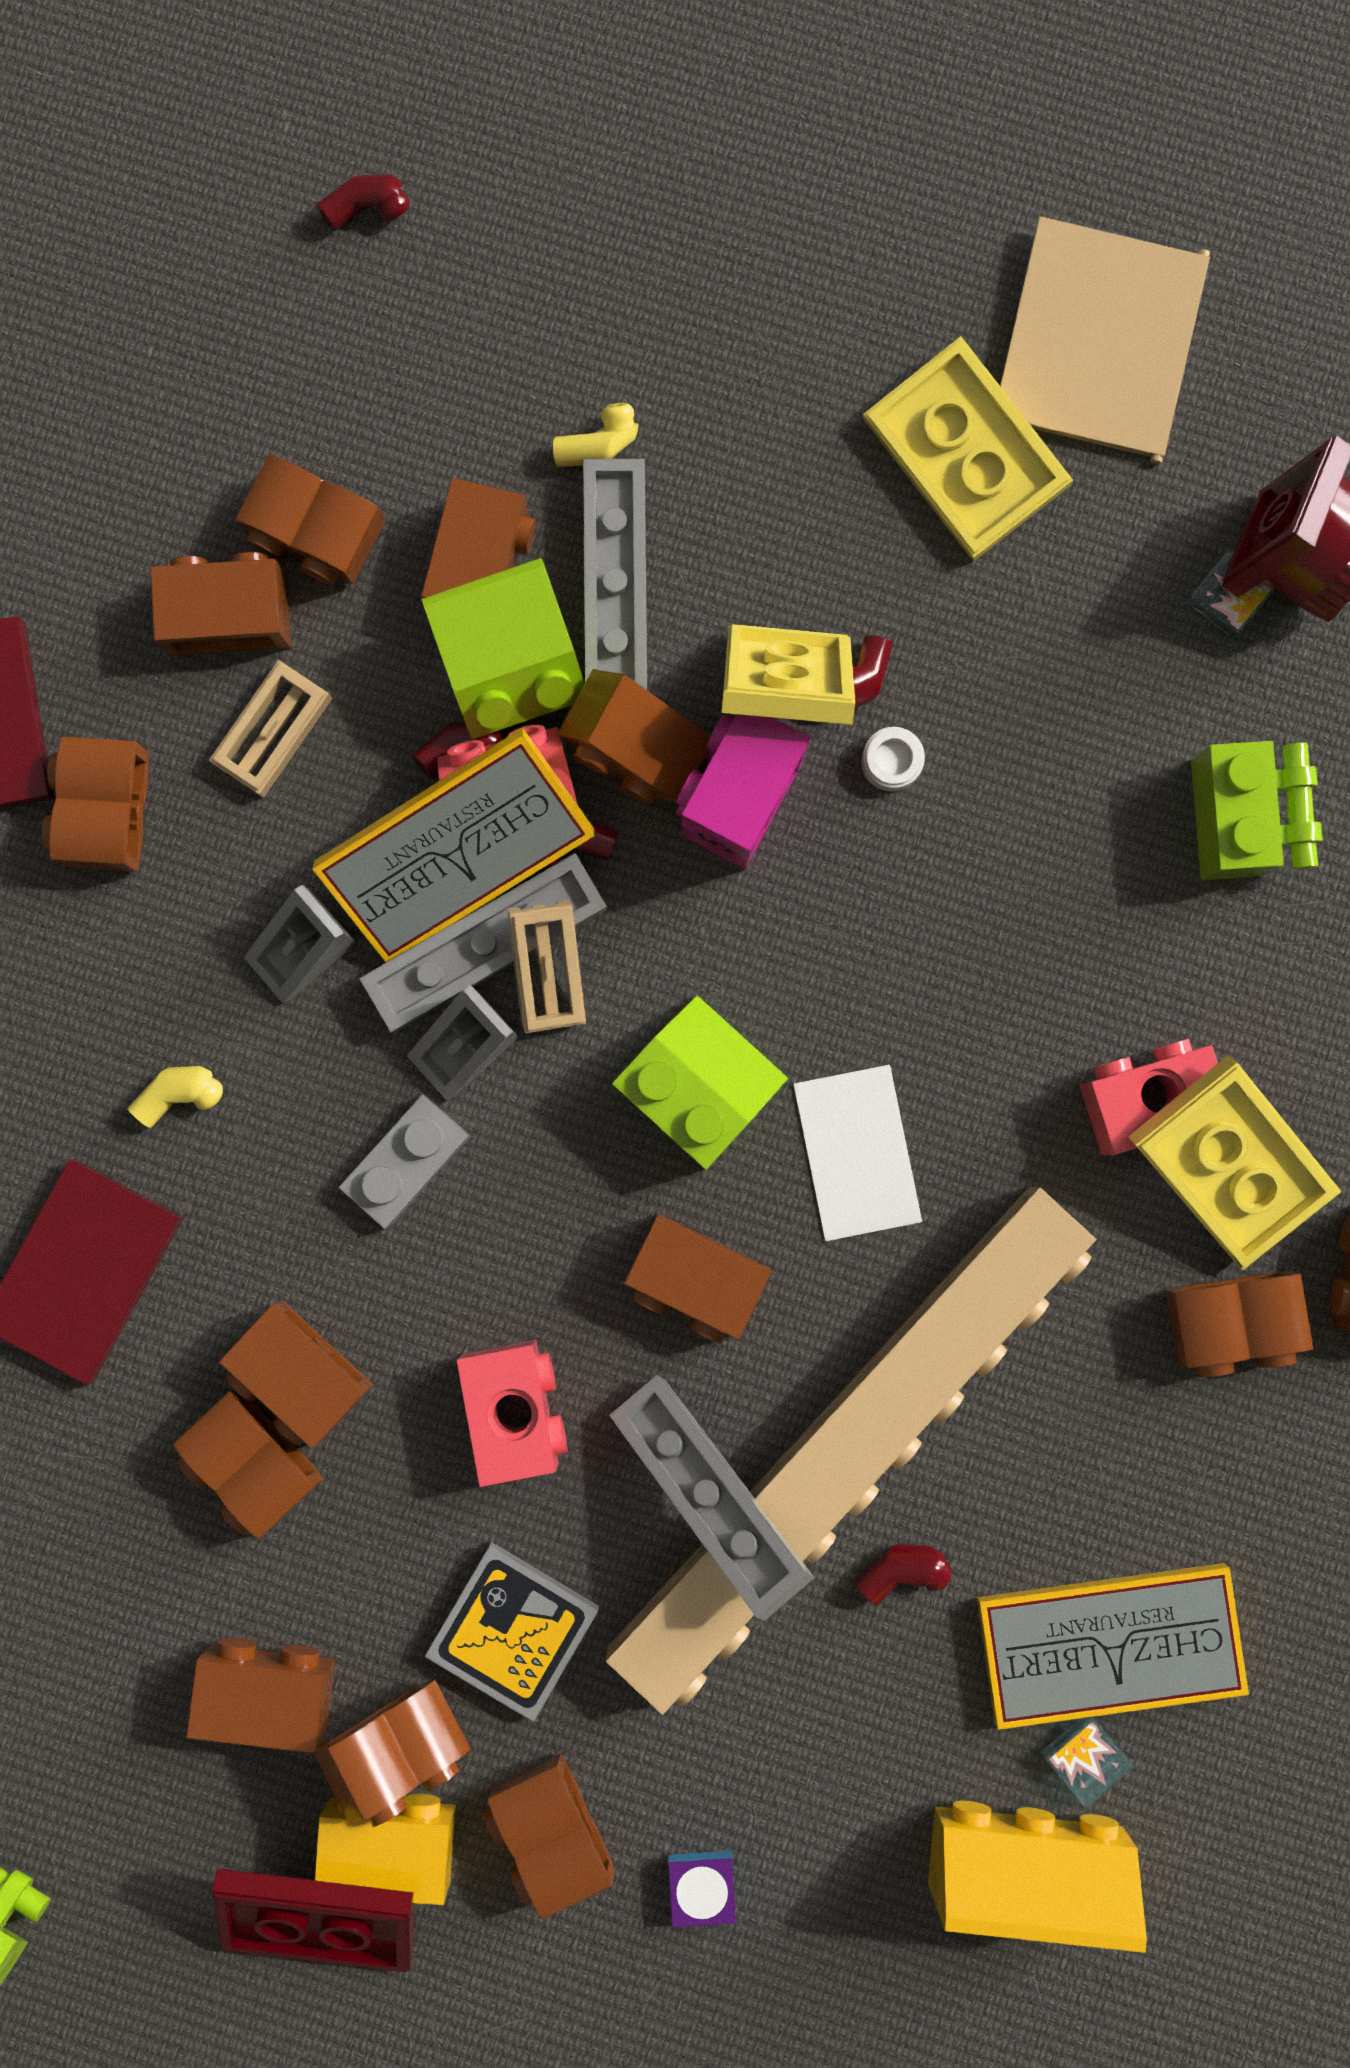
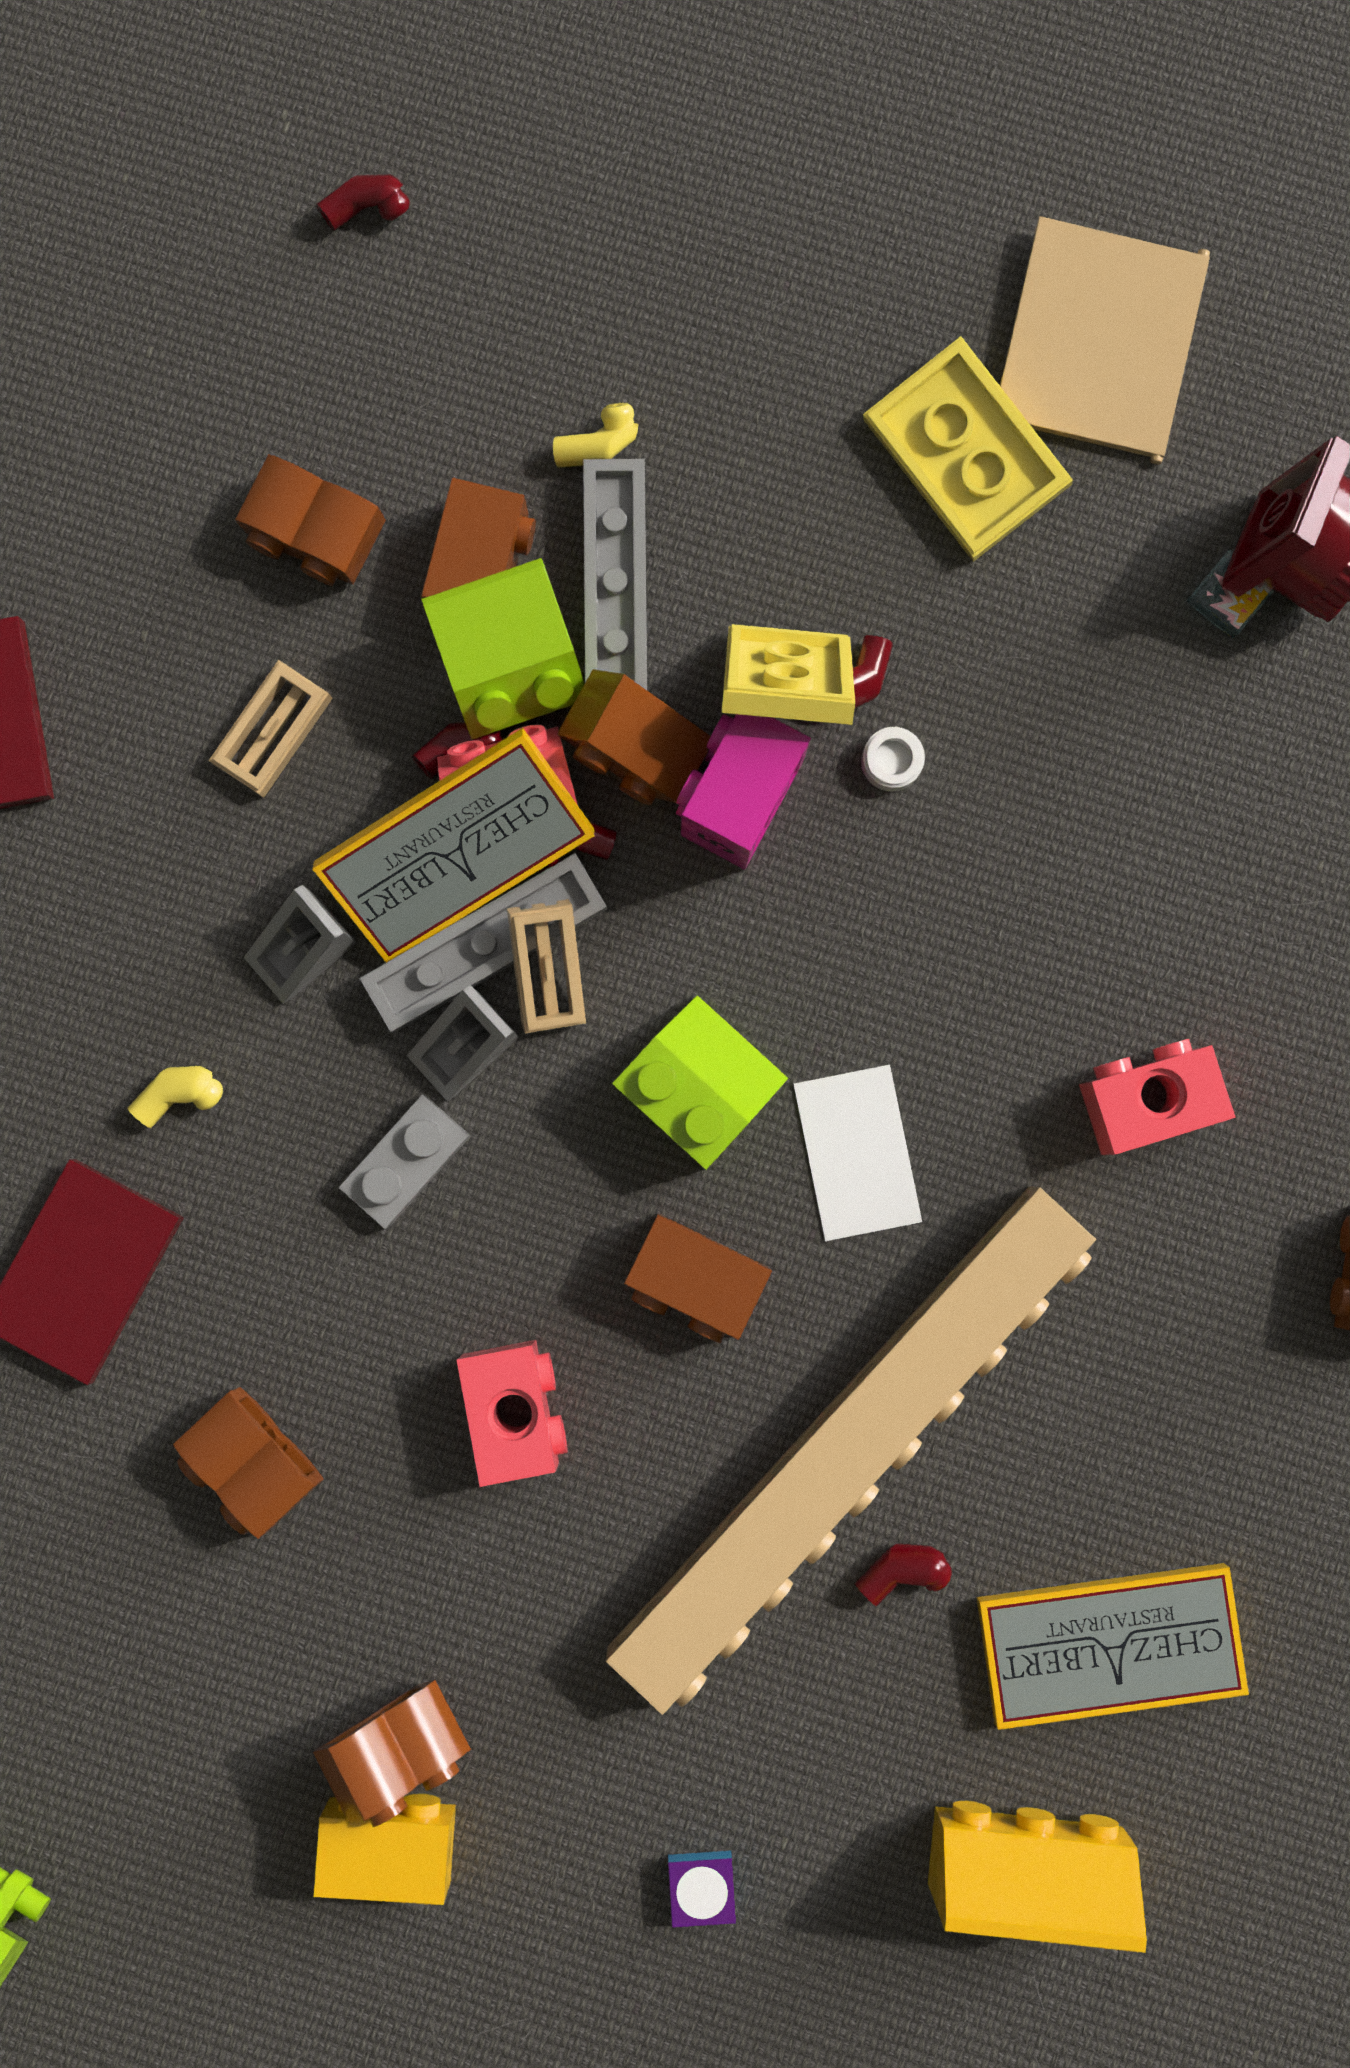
(97, 804): dark orange brick -> none
(220, 605): dark orange brick -> none
(261, 1696): dark orange brick -> none
(294, 1375): dark orange brick -> none
(314, 1920): dark red tile -> none
(512, 1631): tile -> none
(549, 1836): dark orange brick -> none
(711, 1498): light grey plate -> none
(1087, 1760): tile -> none
(1235, 1162): light yellow tile -> none
(1239, 1322): dark orange brick -> none
(1240, 809): lime brick -> none

